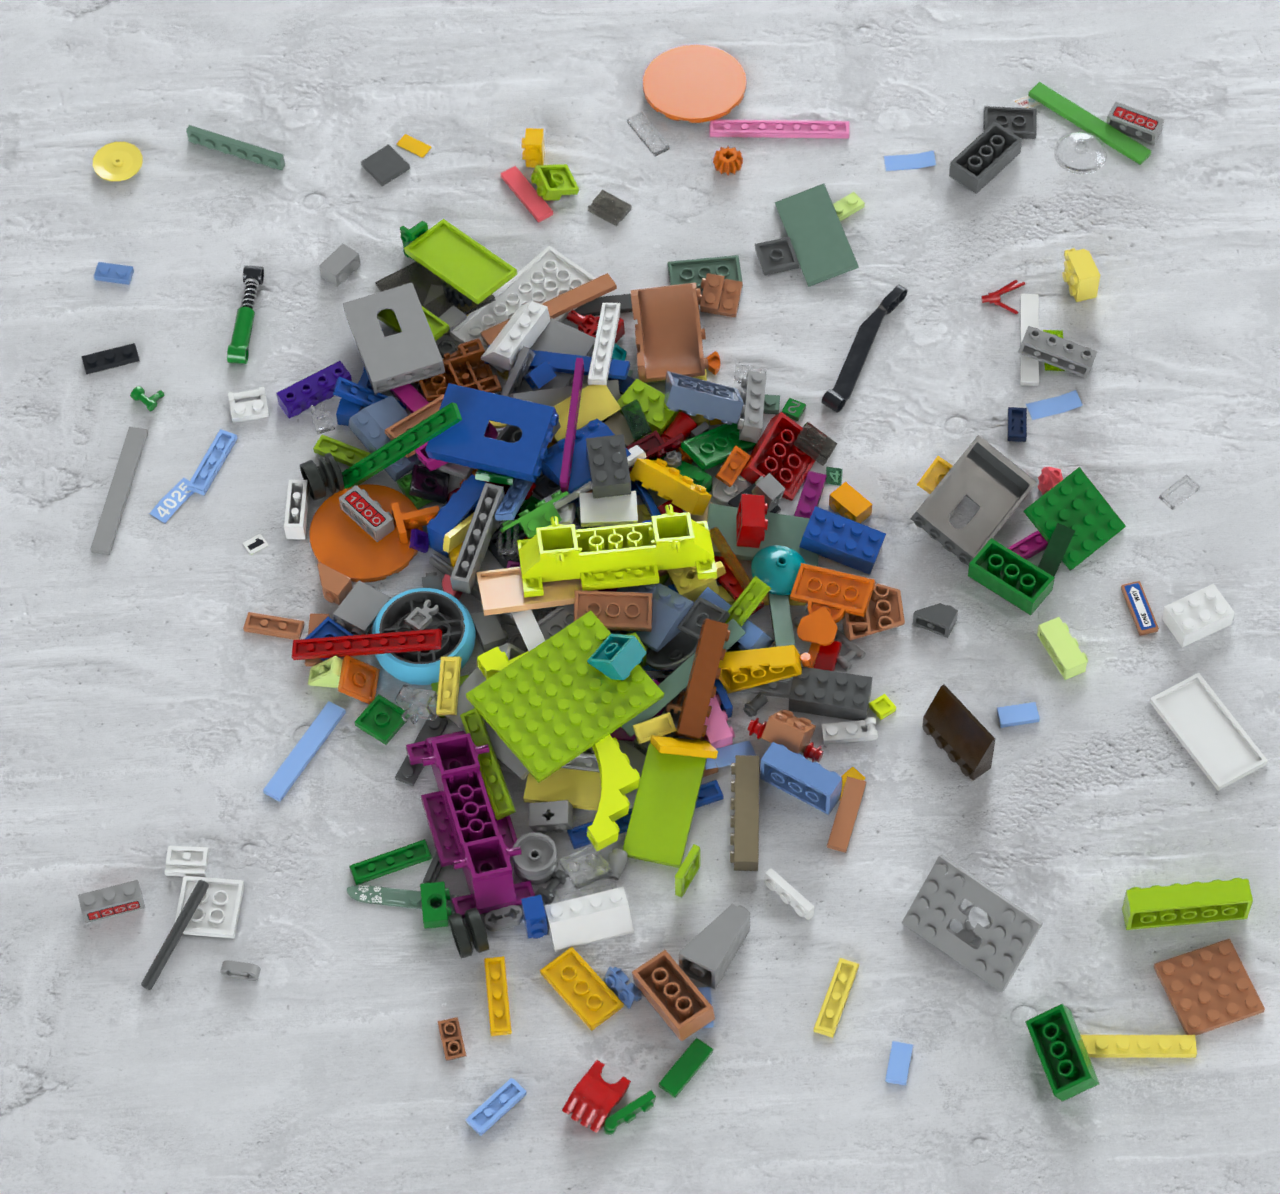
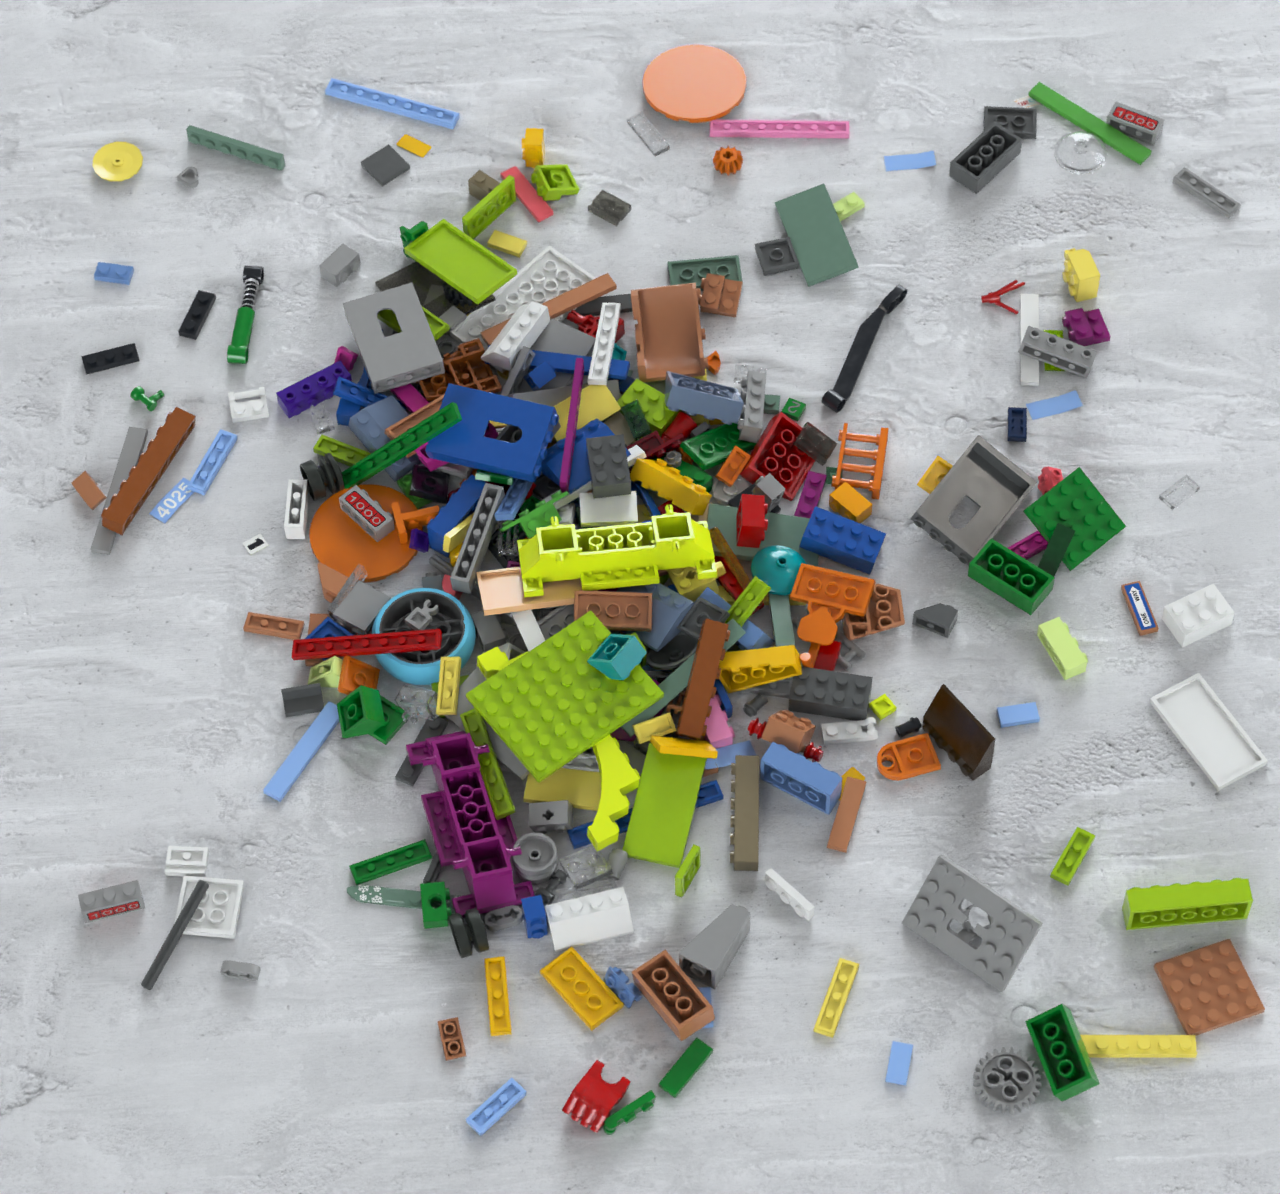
(88, 490): none -> nougat slope
(148, 471): none -> dark orange brick
(189, 177): none -> light grey tile
(197, 314): none -> black plate
(302, 700): none -> dark grey panel
(347, 357): none -> dark pink tile
(358, 574): none -> clear tile
(360, 712): none -> green slope
(392, 103): none -> light blue tile
(481, 185): none -> dark tan brick
(489, 208): none -> lime tile
(507, 243): none -> light yellow tile
(877, 455): none -> orange fence
(908, 727): none -> black pin
(909, 758): none -> orange plate
(995, 1093): none -> light grey gear
(1072, 856): none -> lime plate
(1085, 327): none -> magenta plate
(1206, 192): none -> light grey tile

